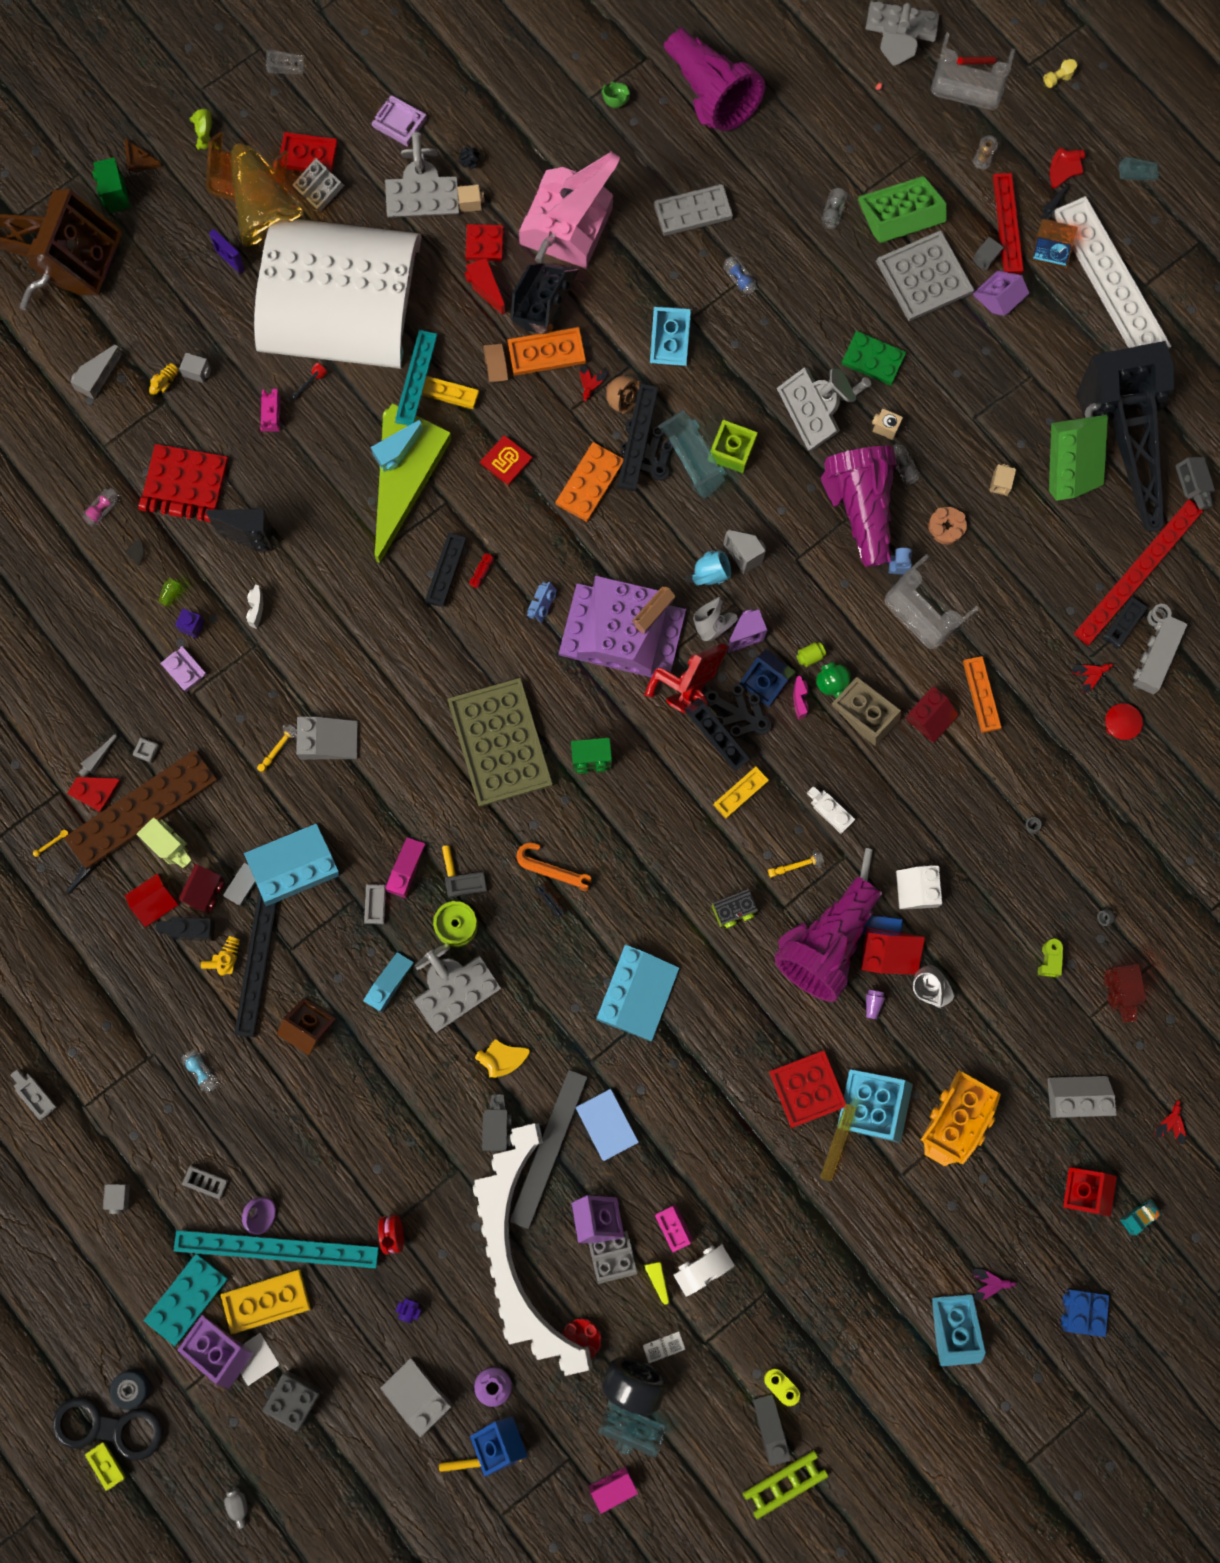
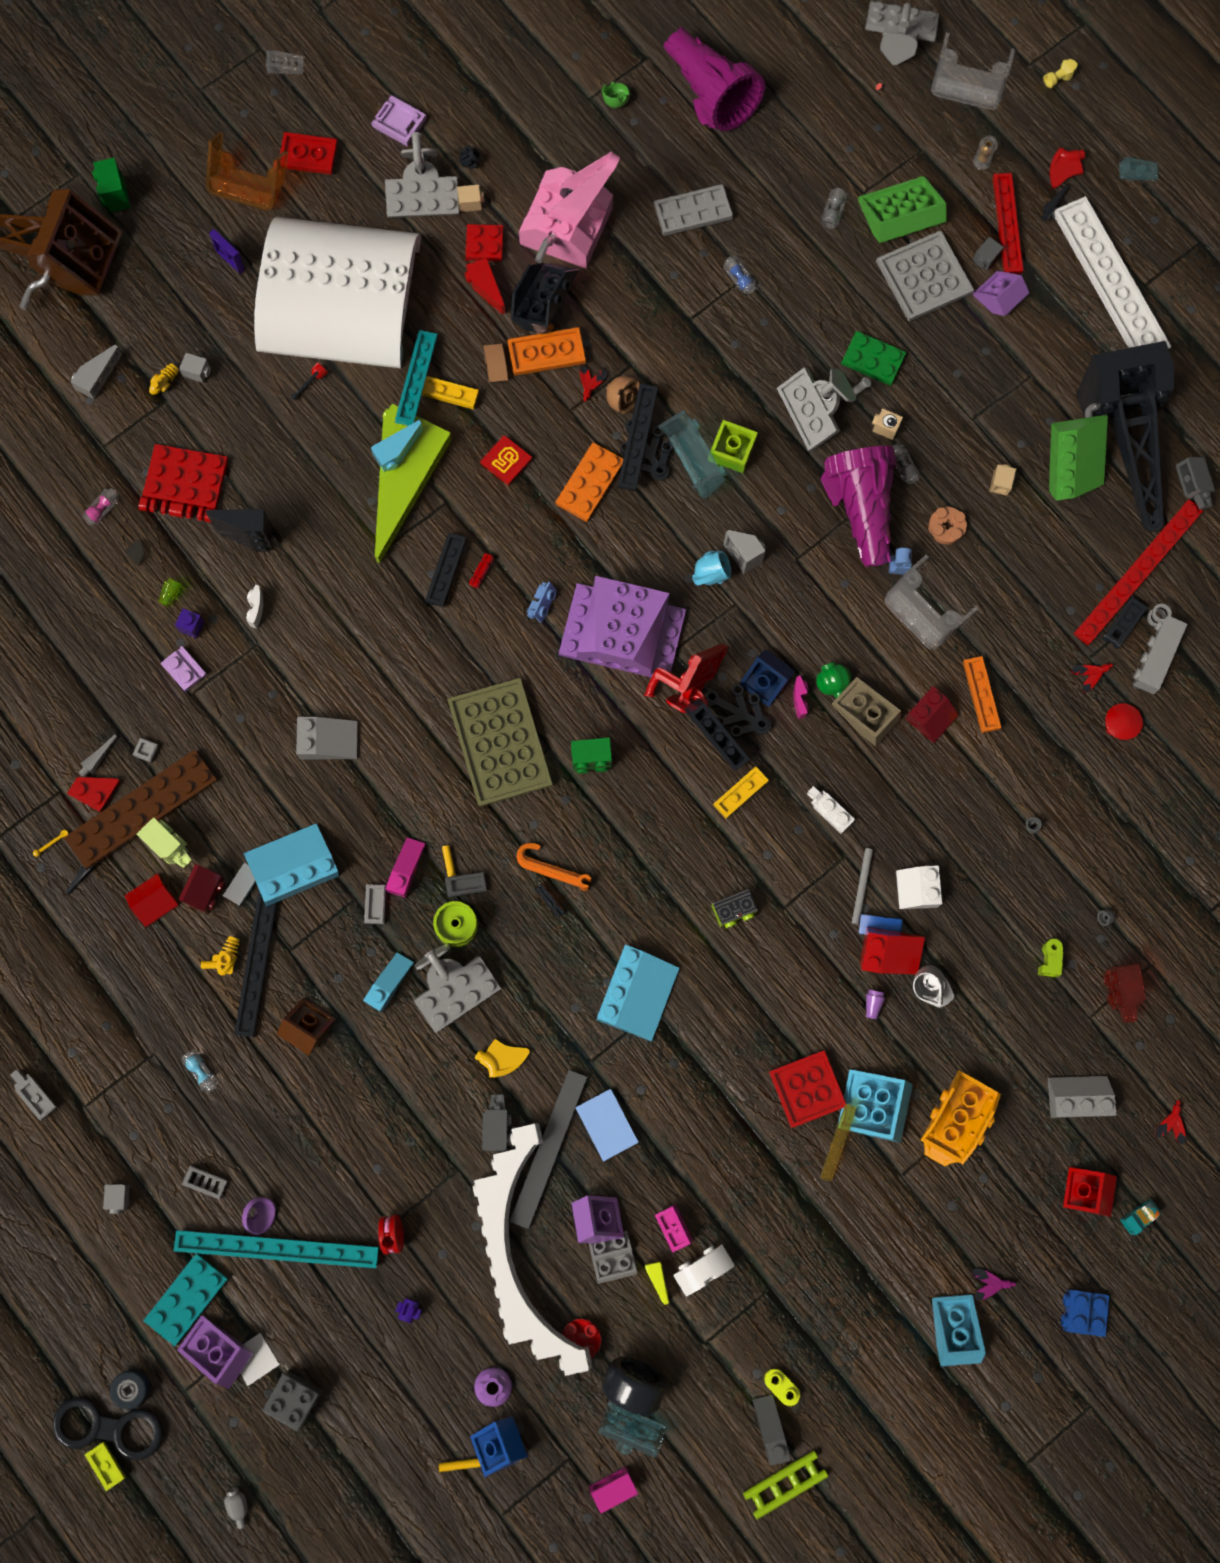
(139, 159): reddish brown tile -> none
(188, 928): black hinge -> none
(203, 123): lime animal -> none
(258, 195): clear yellow cone -> none
(265, 1301): yellow tile -> none
(270, 411): dark pink hinge -> none
(290, 732): yellow piece -> none
(318, 185): light grey slope -> none
(416, 1397): light grey slope -> none
(653, 609): medium nougat piece -> none
(663, 1347): white sticker -> none
(670, 336): medium azure slope -> none
(713, 626): light grey helmet -> none
(748, 630): medium lavender slope -> none
(811, 654): lime brick -> none
(816, 859): yellow piece -> none
(820, 956): magenta cone -> none
(976, 60): red bar -> none
(1054, 243): slope -> none

